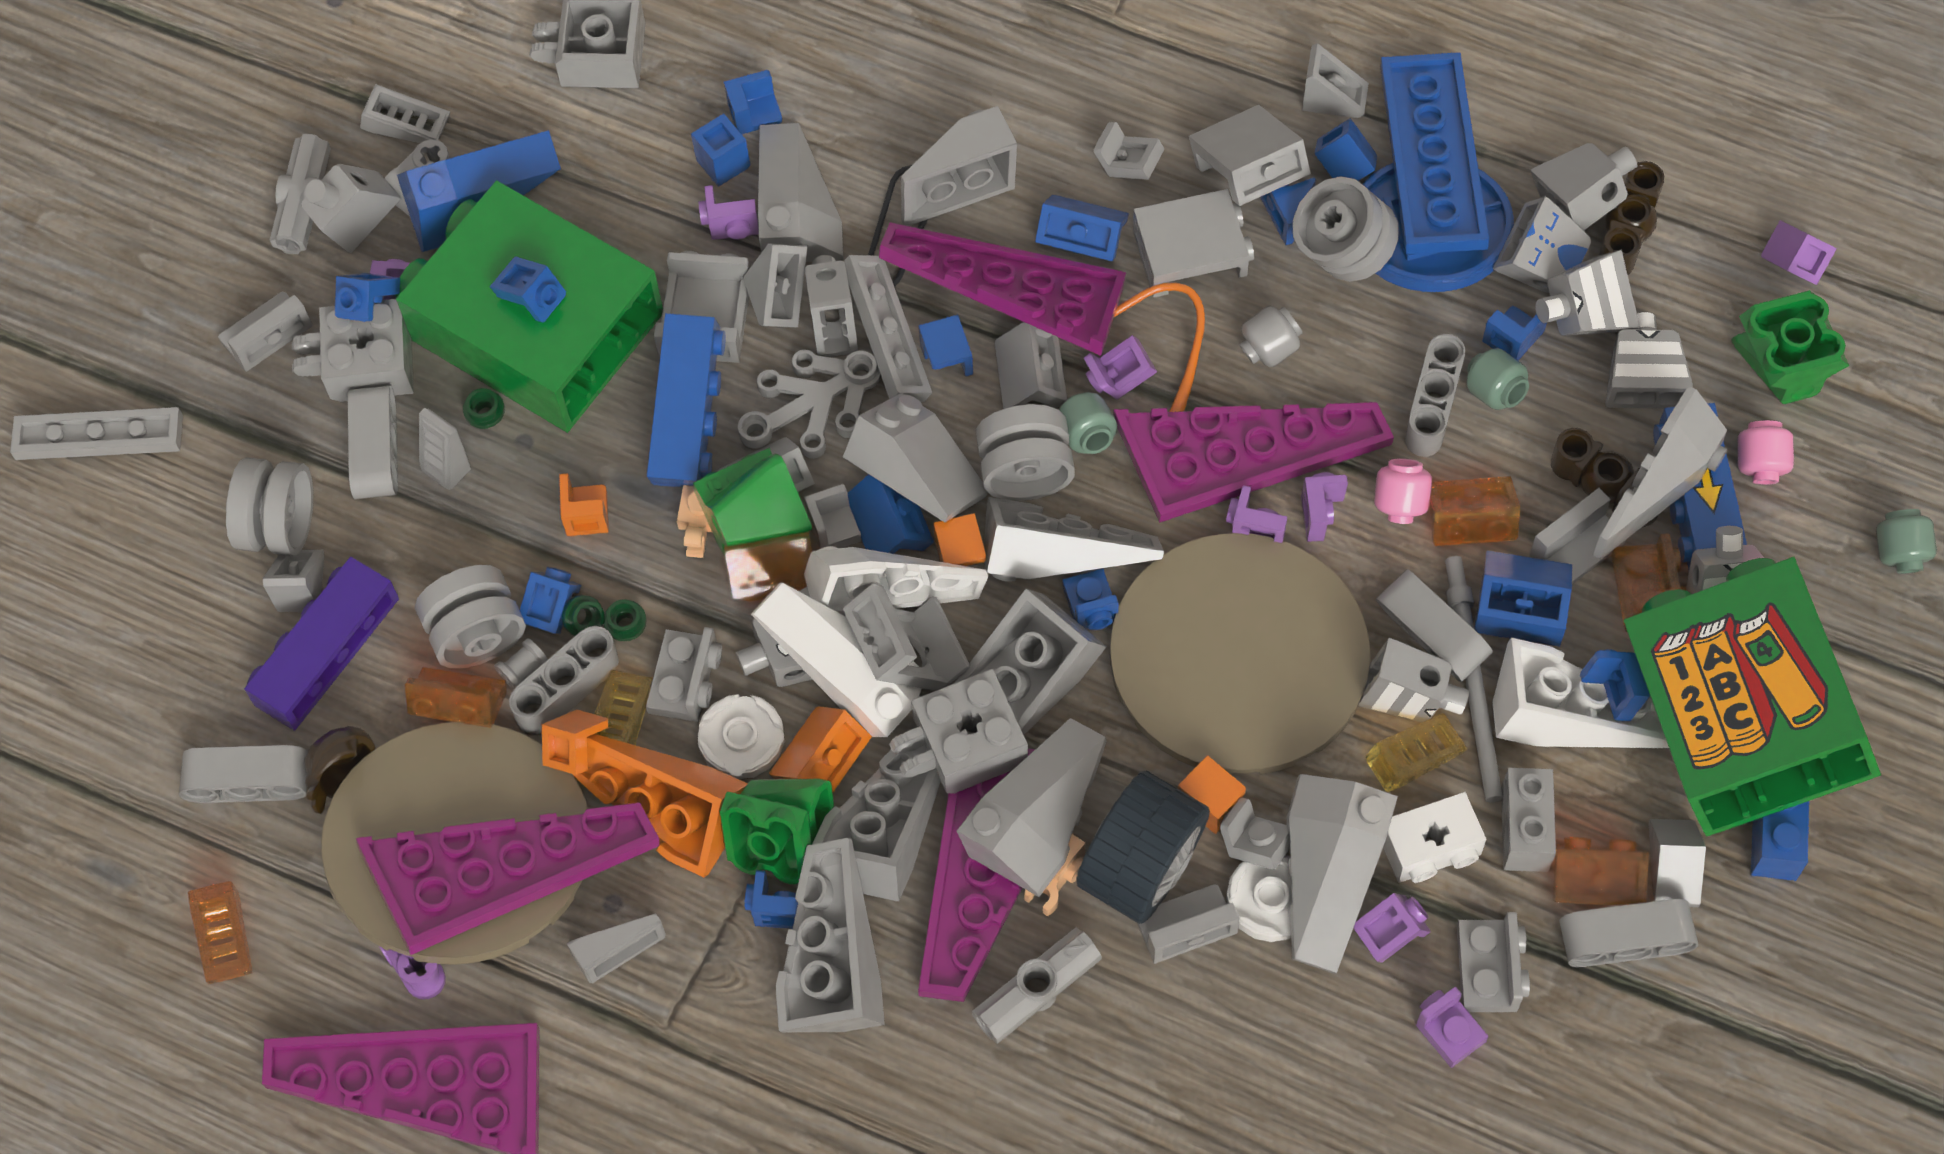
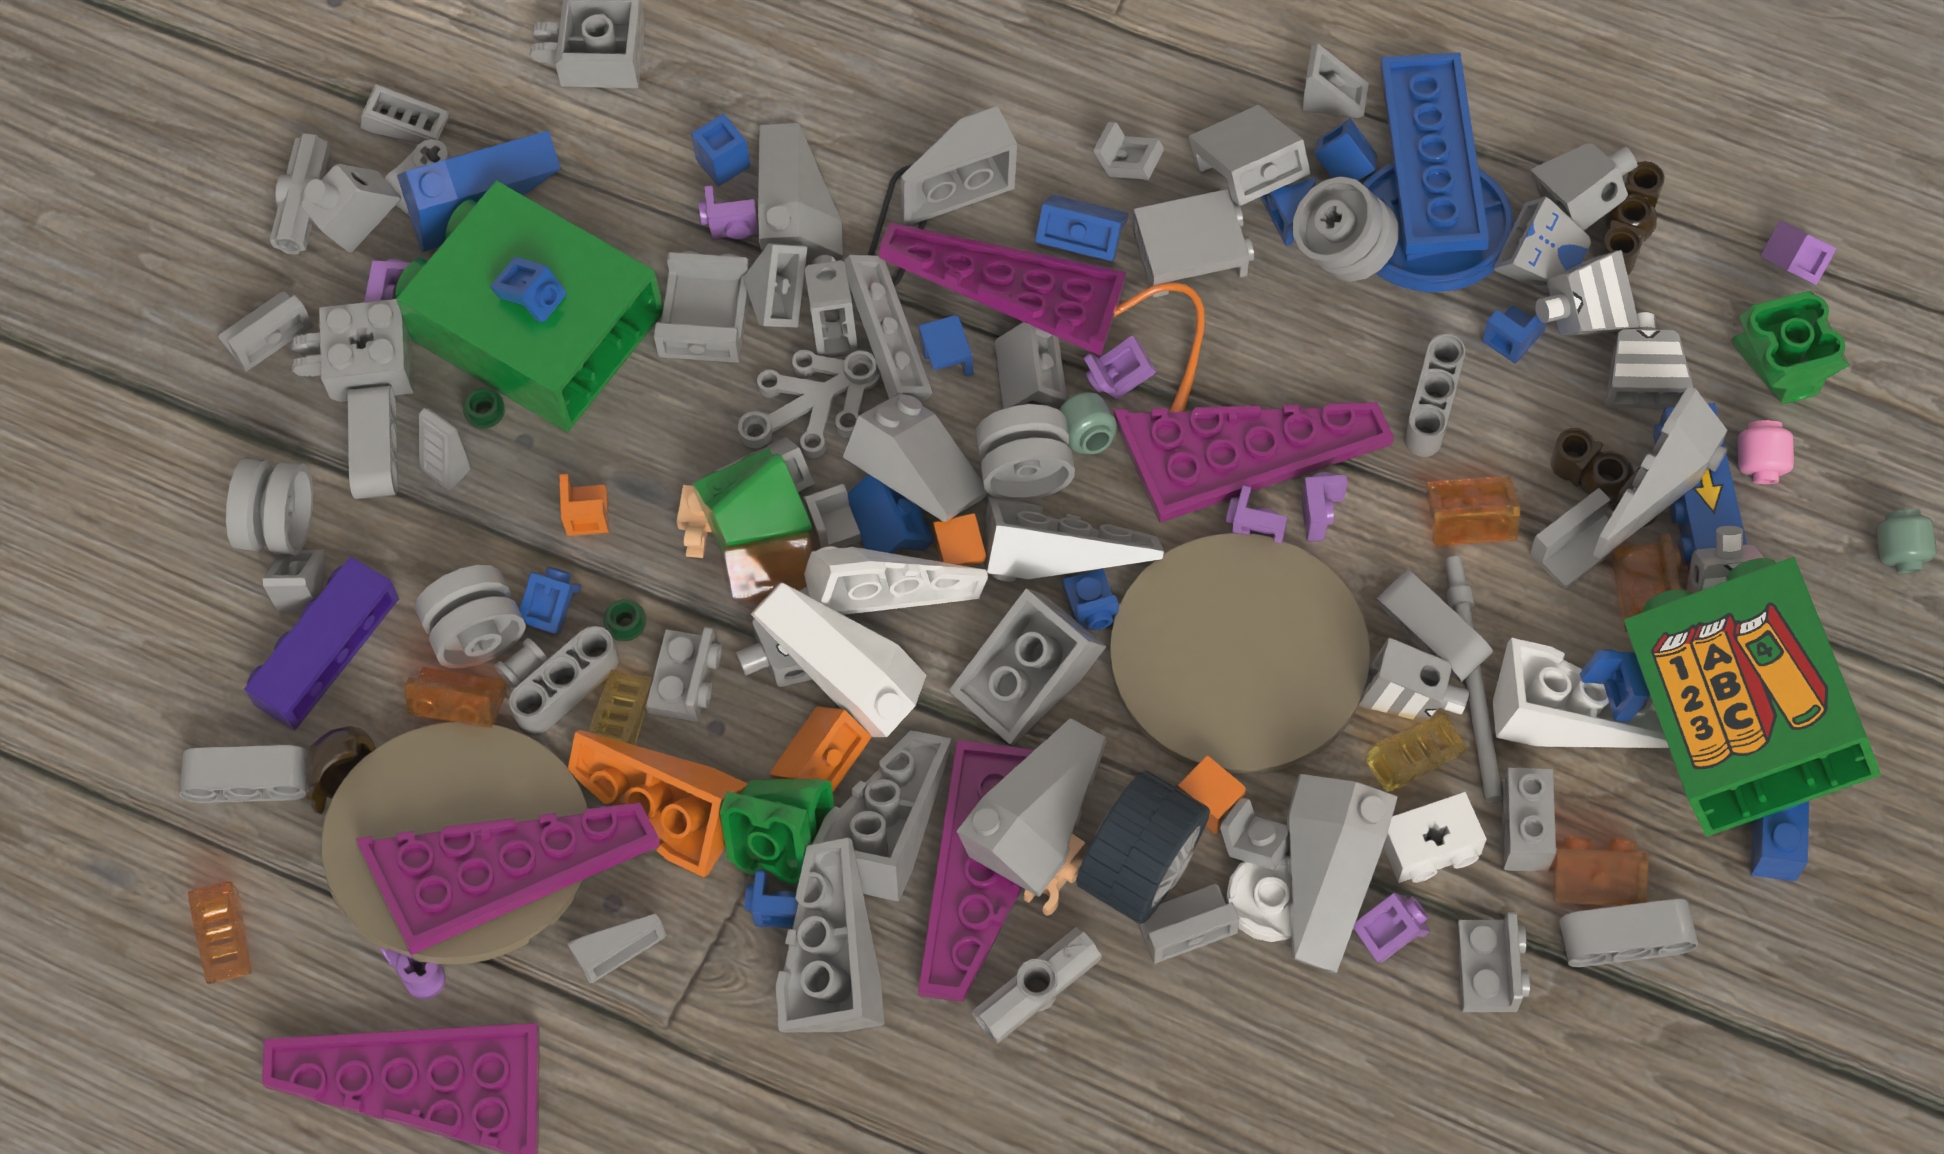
(96, 433): light grey plate -> none
(358, 293): blue bracket -> none
(566, 740): orange panel -> none
(593, 609): dark green plate -> none
(684, 400): blue brick -> none
(741, 736): white tile -> none
(752, 101): blue panel -> none
(887, 638): light grey panel -> none
(943, 726): light grey hinge -> none
(1270, 336): light grey head -> none
(1403, 490): bright pink head -> none
(1450, 1026): medium lavender bracket -> none
(1497, 379): sand green head -> none
(1524, 598): blue slope -> none
(1676, 860): light grey slope -> none

